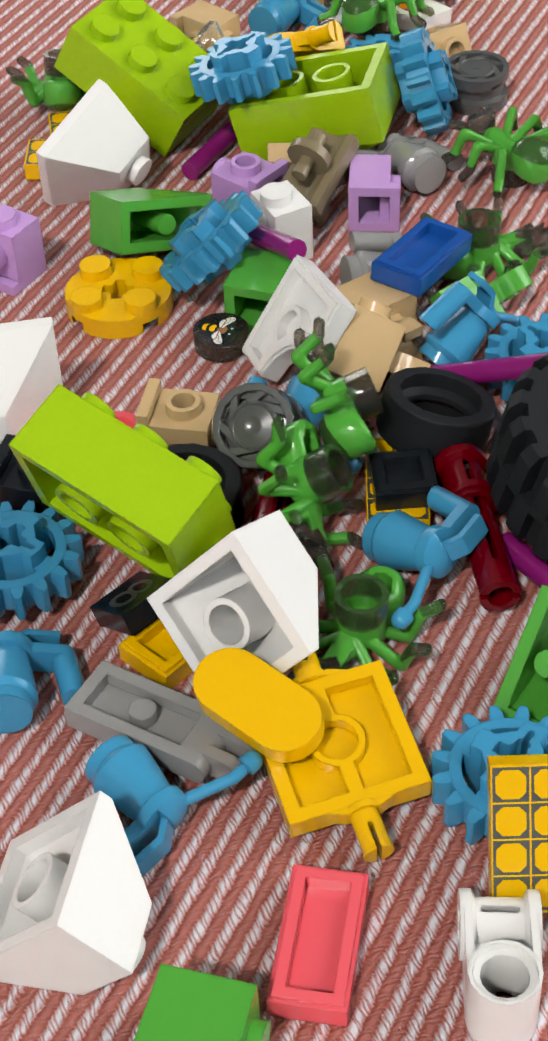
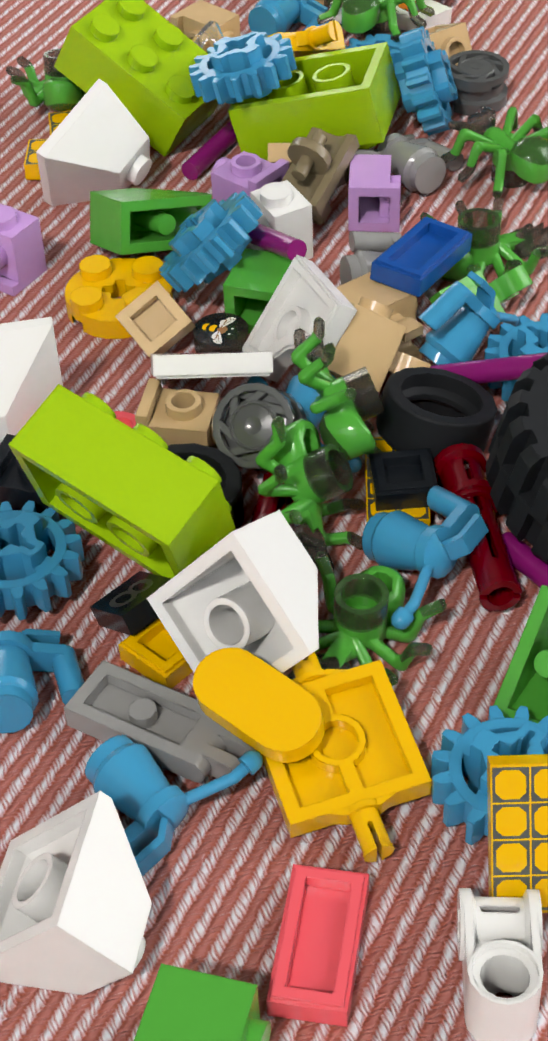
(155, 320): none -> tan plate
(211, 364): none -> white tile

